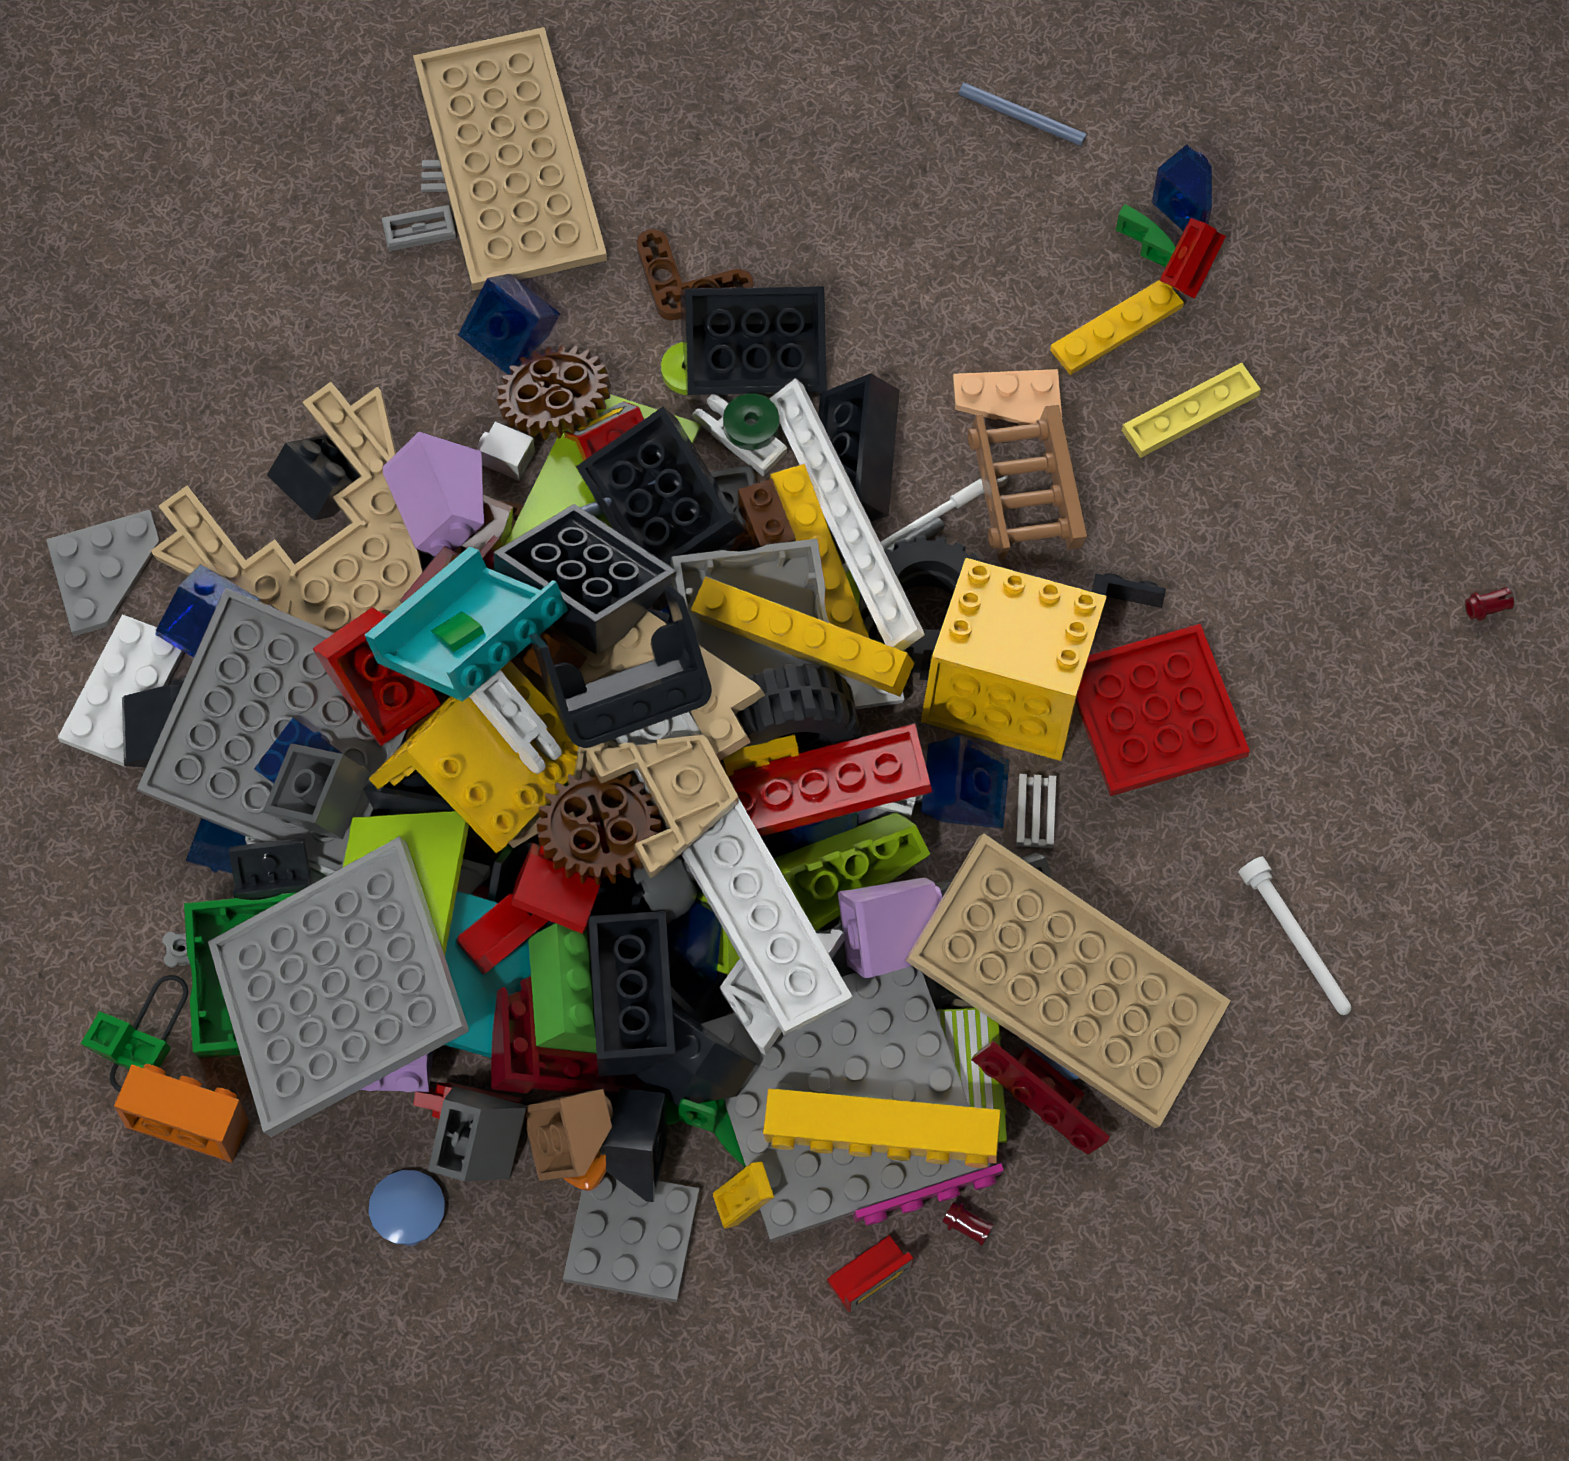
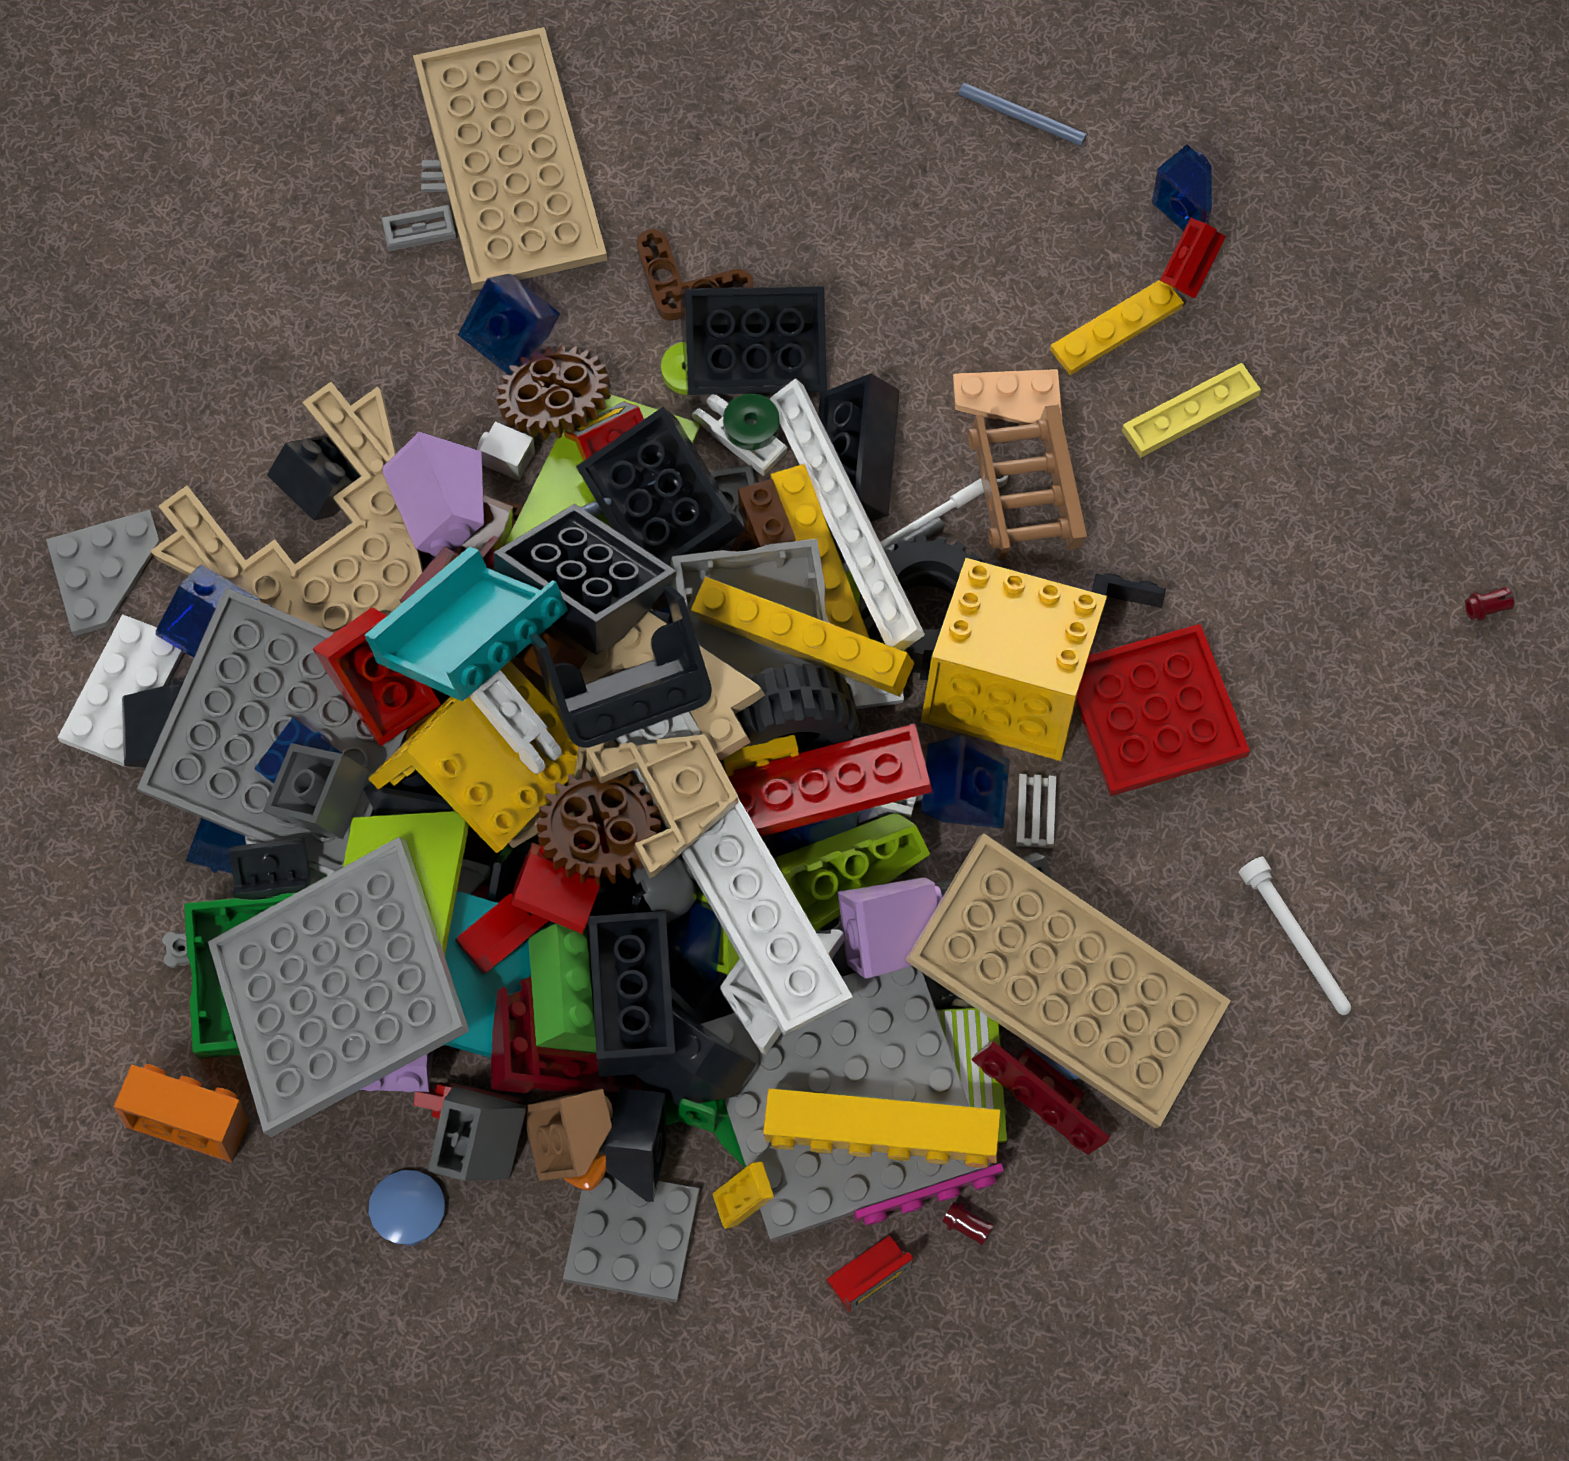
(123, 1044): green slope -> none
(143, 1011): black piece -> none
(458, 631): green slope -> none
(1155, 243): green slope -> none

